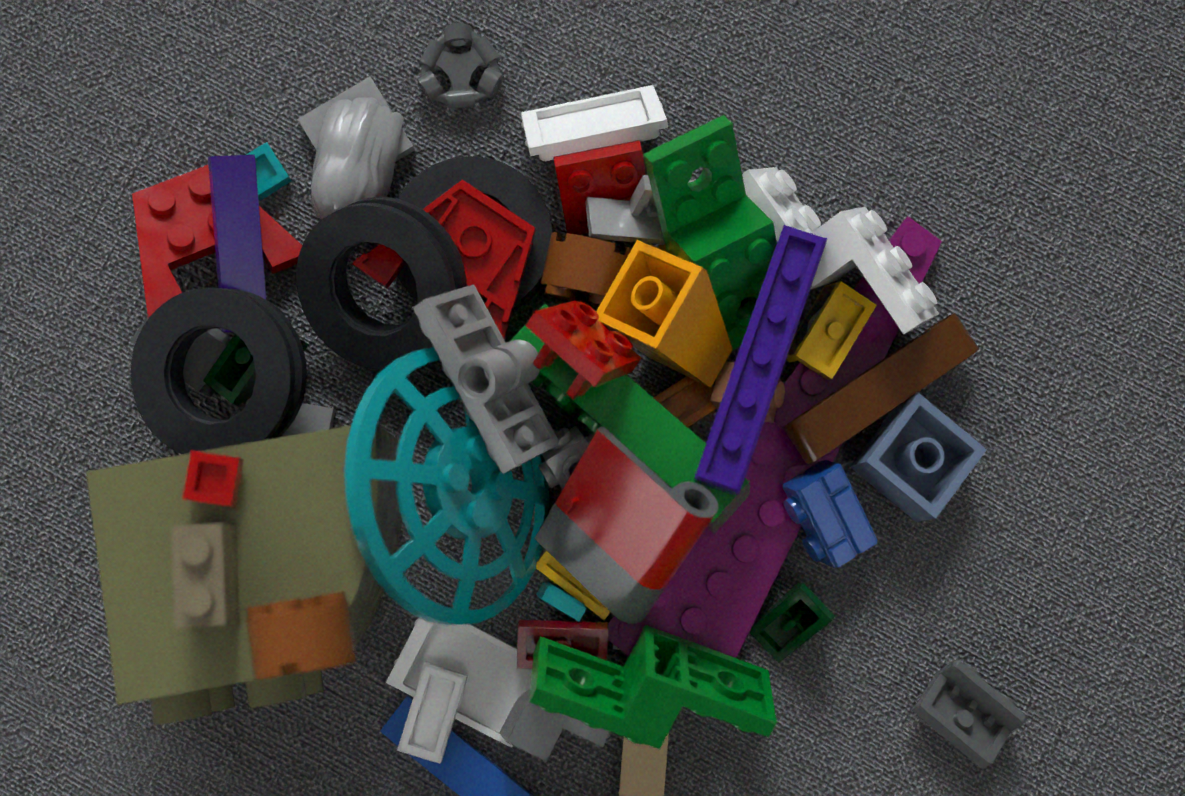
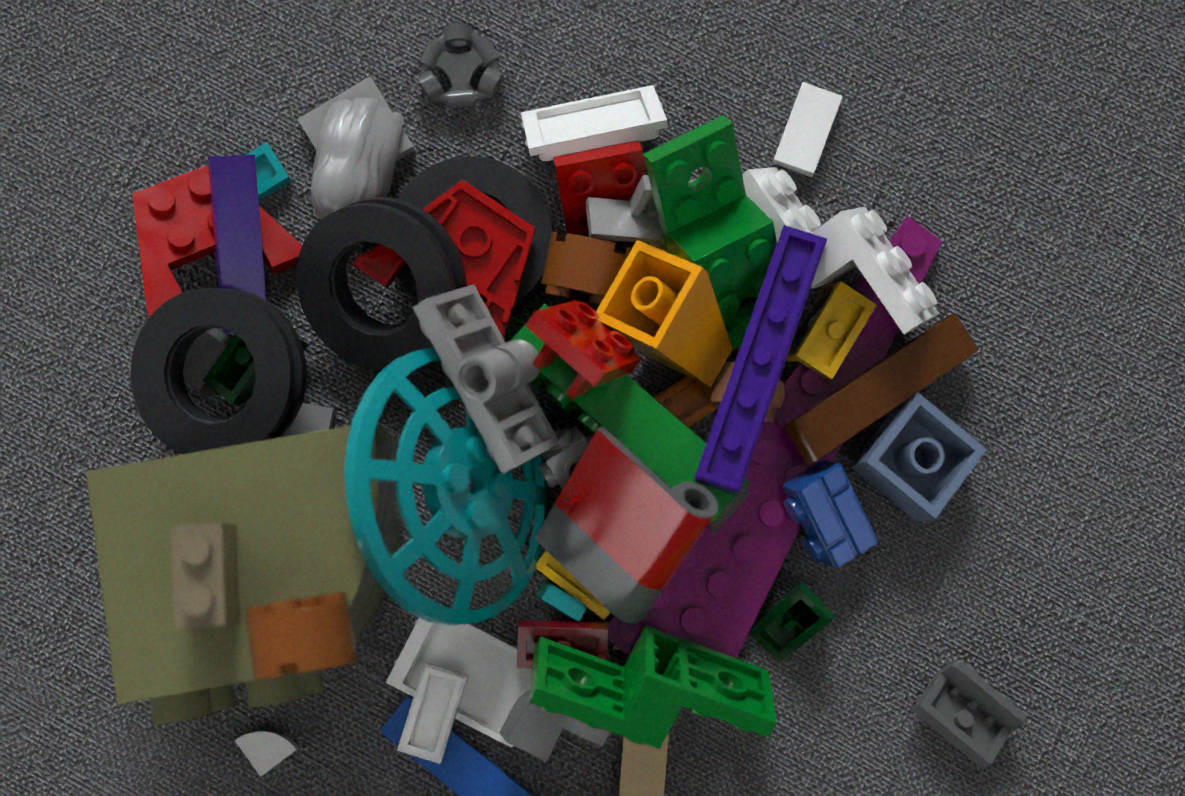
(213, 479): red plate -> none
(266, 749): none -> white tile
(807, 129): none -> white tile

